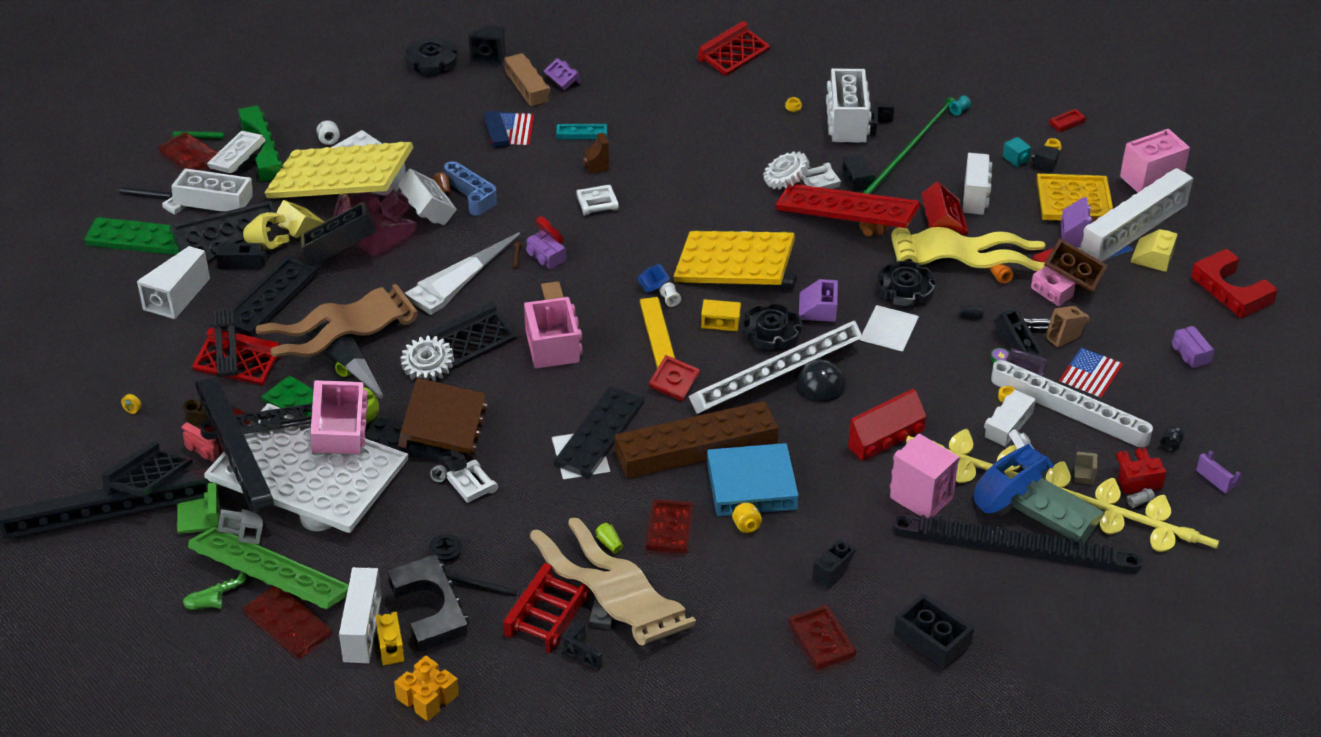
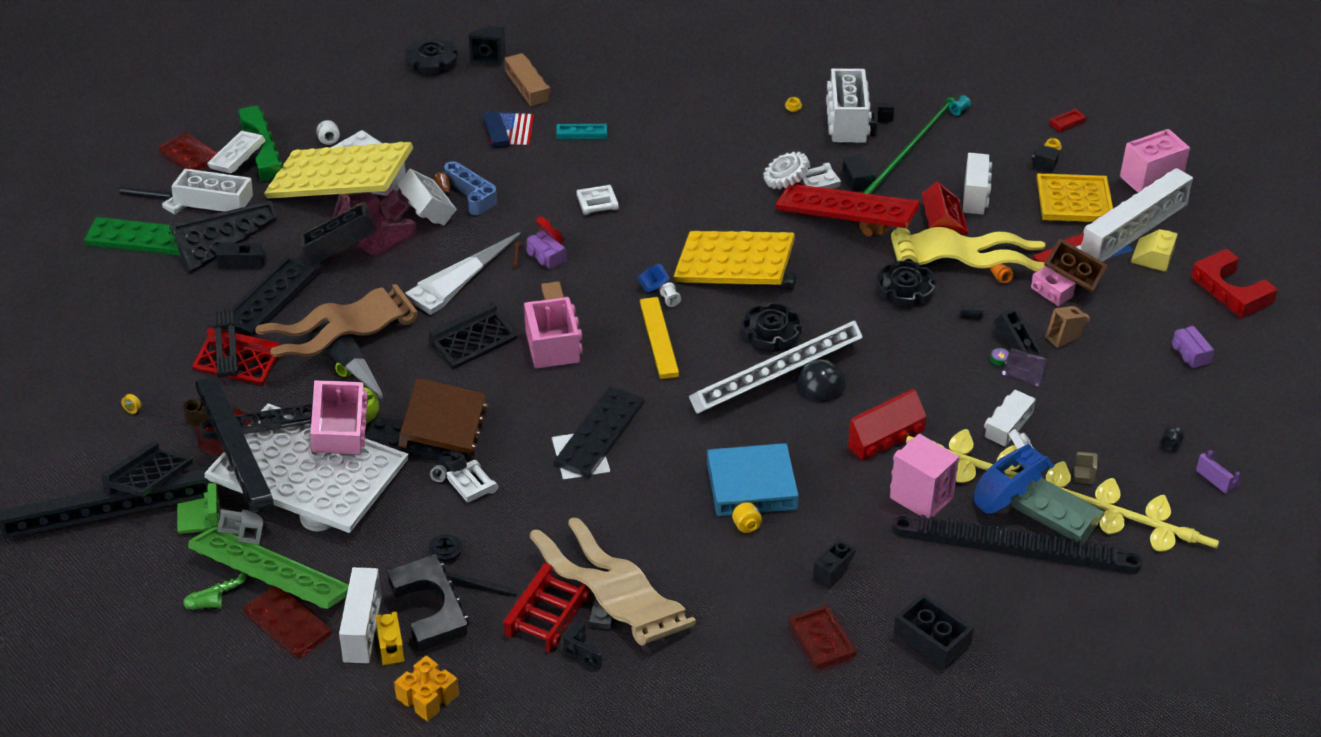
(174, 283): white slope -> none
(195, 442): coral plate -> none
(202, 135): green bar -> none
(257, 231): light yellow piece -> none
(289, 393): green plate -> none
(297, 219): light yellow slope -> none
(427, 358): white gear -> none
(562, 74): medium lavender bracket -> none
(597, 156): reddish brown arch -> none
(607, 535): lime cone -> none
(669, 526): clear red plate -> none
(674, 378): red tile -> none
(688, 439): reddish brown brick -> none
(720, 315): yellow brick -> none
(725, 41): red fence -> none
(819, 301): medium lavender slope -> none
(889, 328): white sticker -> none
(1004, 391): yellow tile -> none
(1016, 151): teal brick -> none
(1038, 324): black axle -> none
(1073, 404): white beam -> none
(1074, 221): medium lavender slope -> none
(1091, 372): sticker -> none
(1140, 474): red brick -> none
(1140, 498): light grey pin -> none

